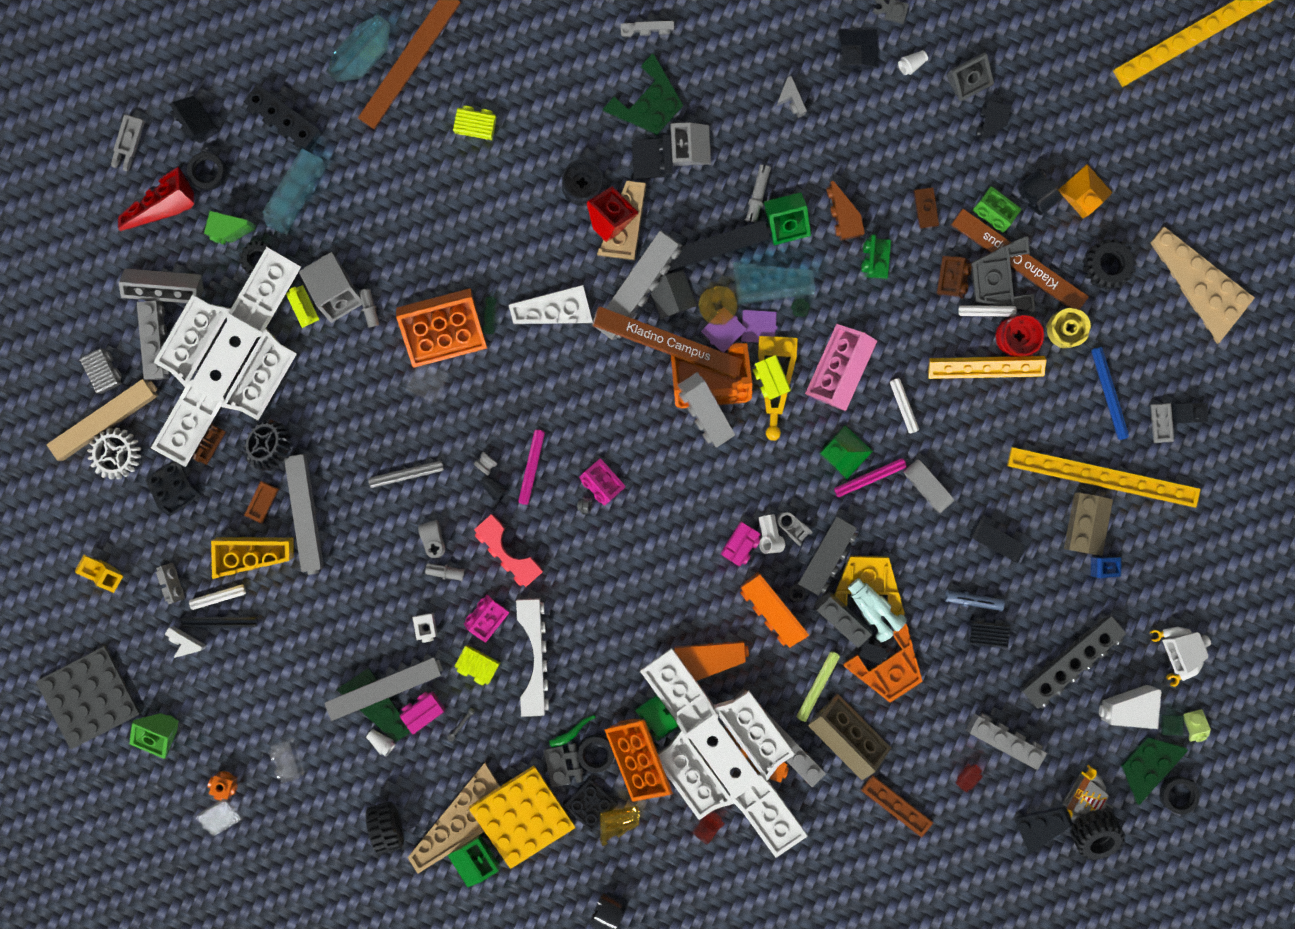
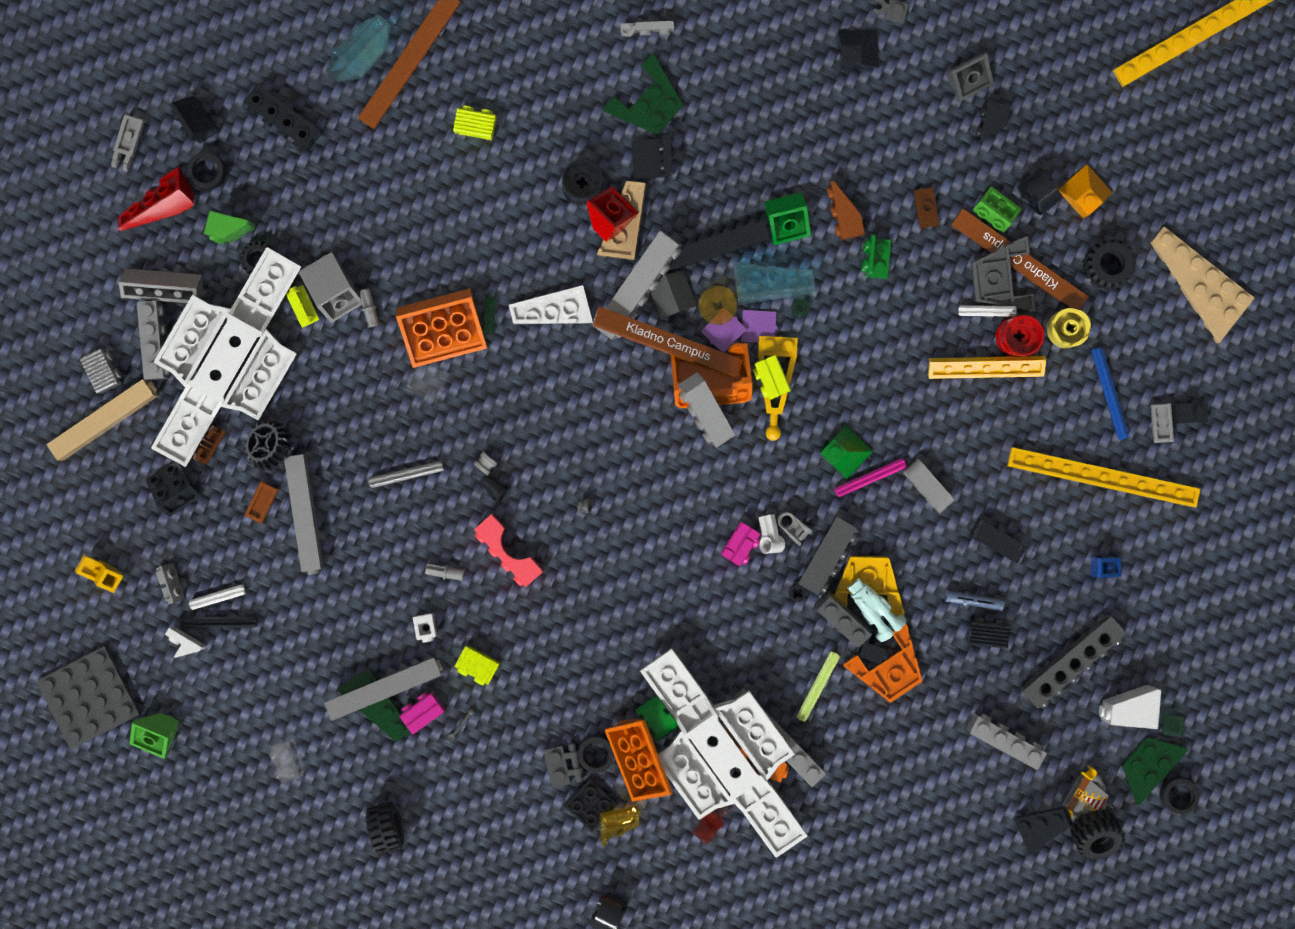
(109, 447): white gear -> none
(218, 817): clear piece -> none
(228, 782): orange brick -> none
(247, 553): yellow wedge -> none
(293, 192): clear light blue wedge -> none
(381, 742): white cone -> none
(432, 535): light grey piece -> none
(456, 824): tan wing -> none
(474, 861): green slope -> none
(485, 618): dark pink bracket -> none
(522, 817): yellow plate -> none
(529, 616): white arch -> none
(531, 467): dark pink axle -> none
(567, 737): green animal -> none
(602, 482): dark pink bracket -> none
(690, 144): light grey slope -> none
(712, 658): orange slope -> none
(755, 202): light grey pin -> none
(774, 610): orange slope -> none
(791, 94): light grey slope -> none
(841, 367): bright pink slope -> none
(850, 737): dark tan slope -> none
(896, 805): dark orange tile -> none
(904, 405): white axle -> none
(912, 62): white cone -> none
(954, 276): reddish brown bracket -> none
(969, 777): clear red brick -> none
(1088, 524): dark tan slope -> none
(1185, 651): white torso -> none
(1197, 725): yellowish green bracket -> none

